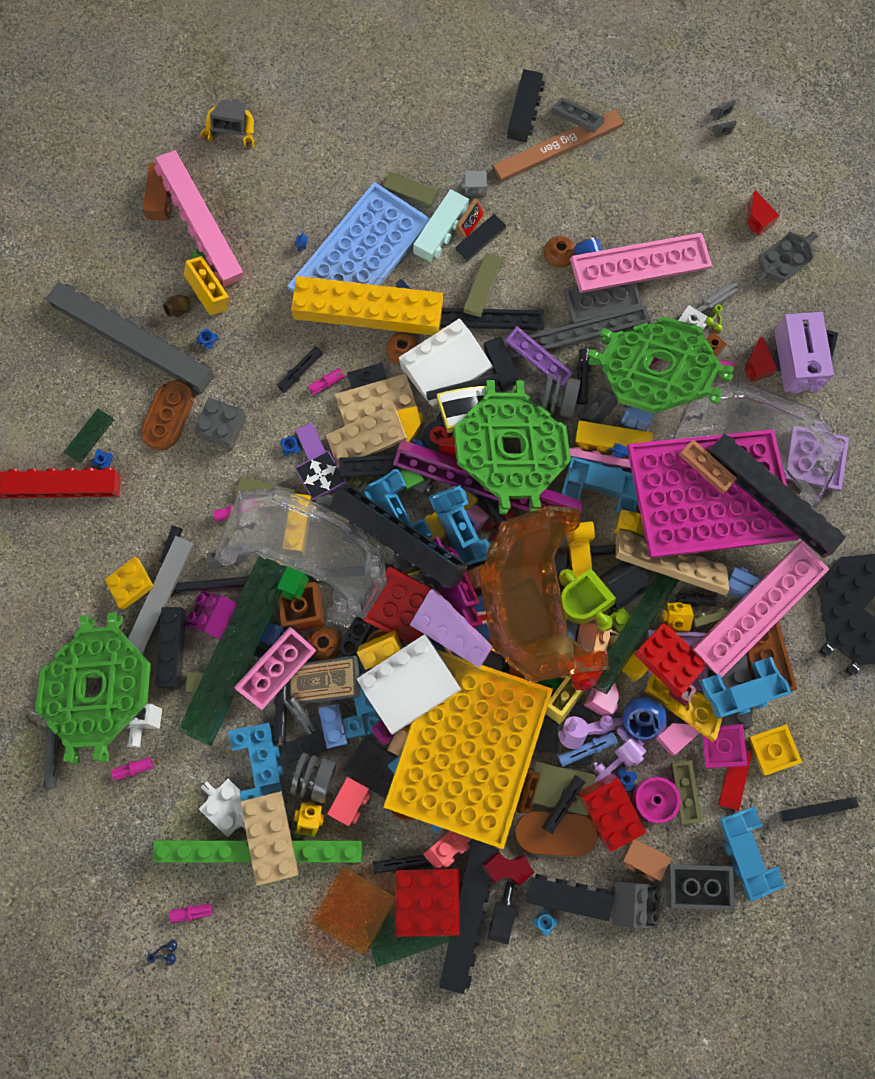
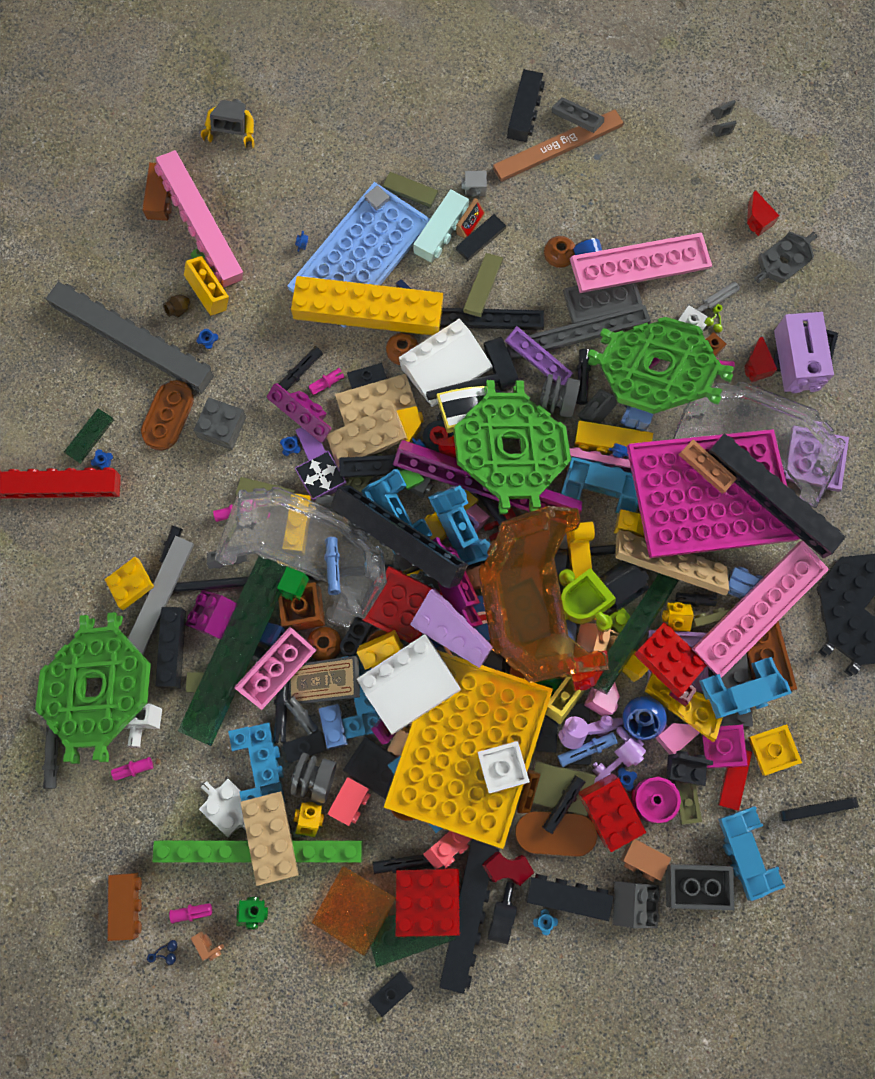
(124, 906): none -> dark orange brick
(202, 944): none -> nougat bracket
(244, 915): none -> green brick
(301, 410): none -> magenta bracket
(332, 559): none -> medium blue pin
(377, 197): none -> light grey tile
(391, 993): none -> black plate
(503, 767): none -> white plate
(687, 768): none -> black bracket

